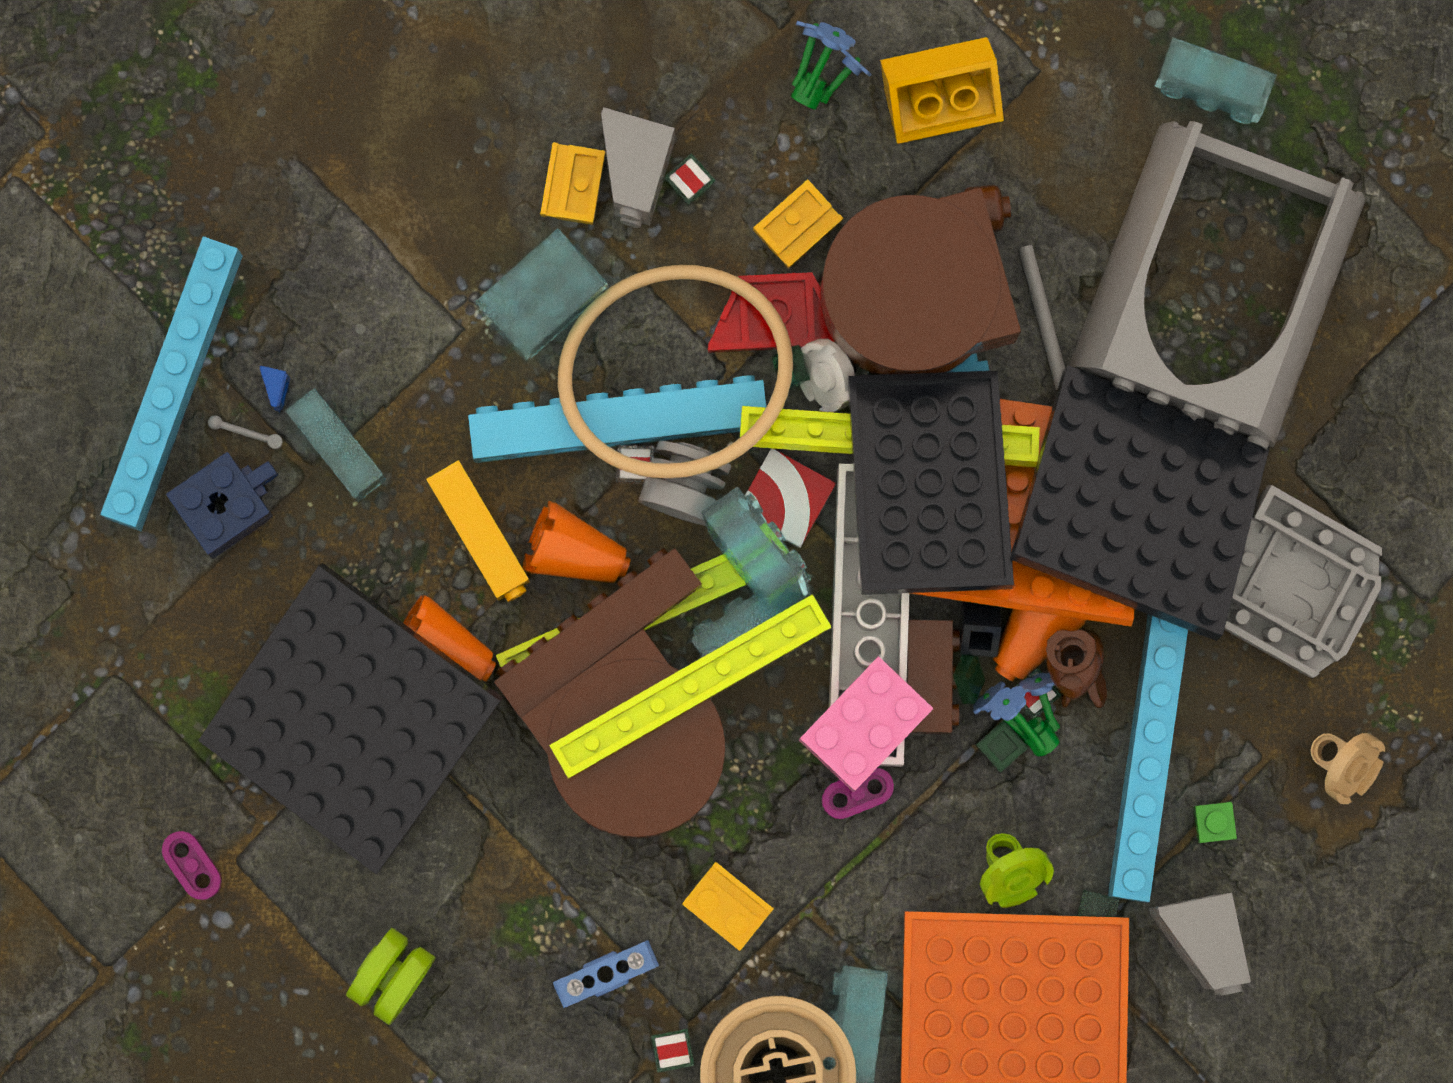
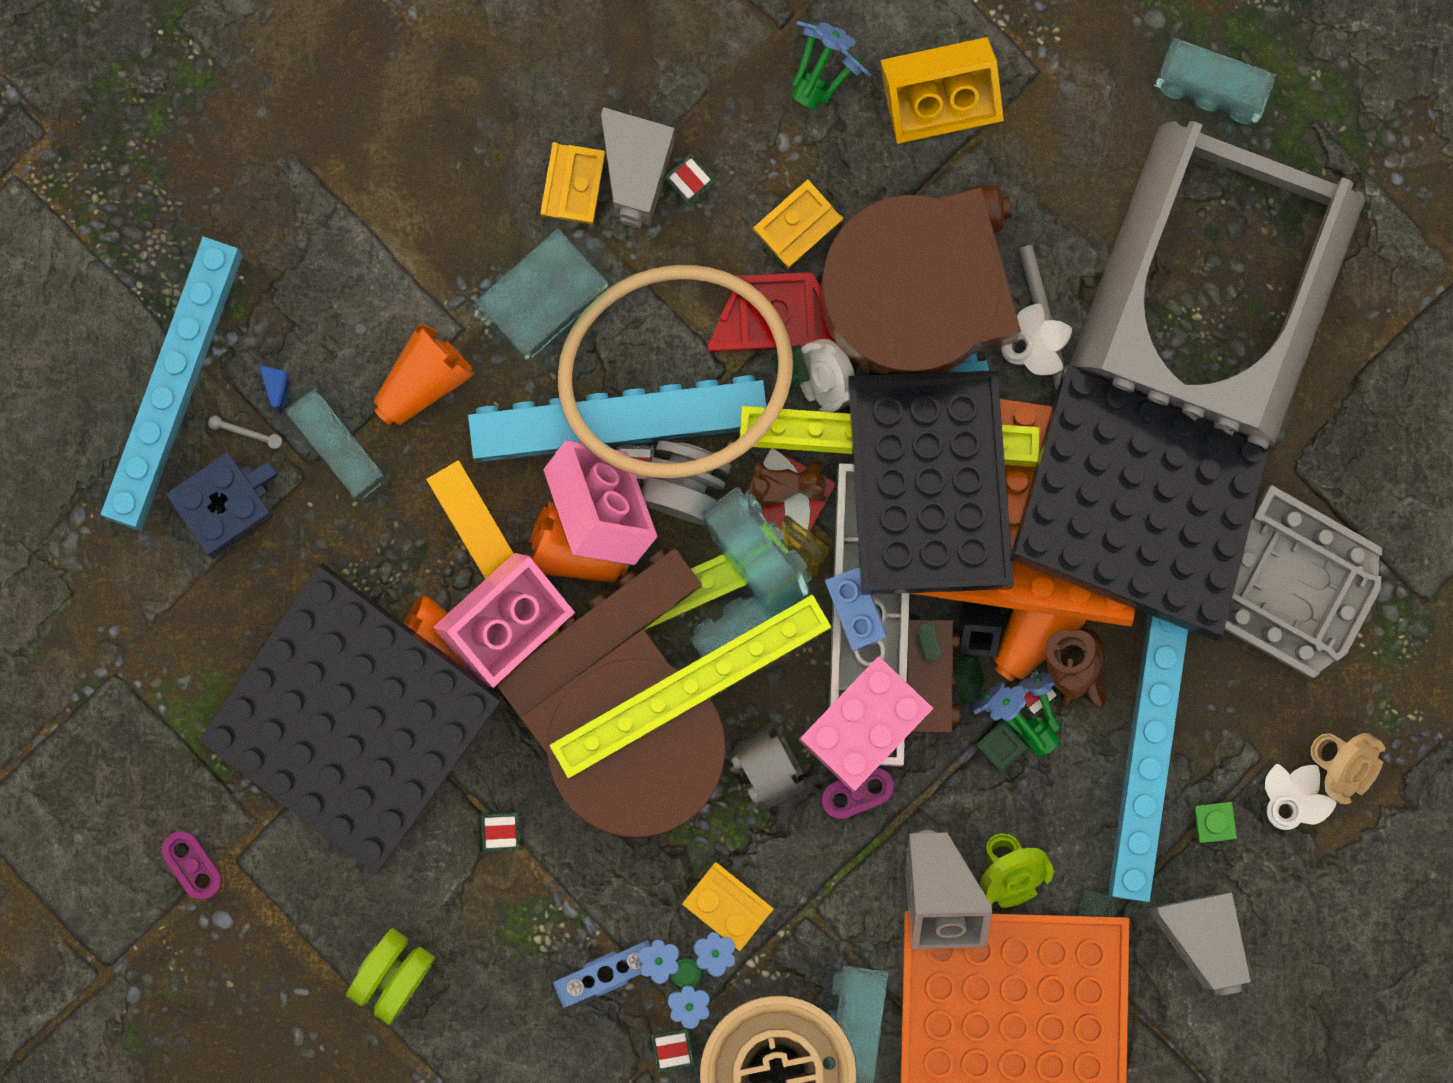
(420, 376): none -> orange cone
(500, 832): none -> tile
(504, 619): none -> bright pink brick
(599, 506): none -> bright pink brick
(660, 962): none -> medium blue plant
(768, 766): none -> flat silver brick
(777, 486): none -> reddish brown animal
(806, 544): none -> clear yellow piece
(856, 611): none -> medium blue bracket
(928, 642): none -> clear green tile
(943, 895): none -> light grey slope
(1042, 342): none -> white plate
(1300, 793): none -> white plate

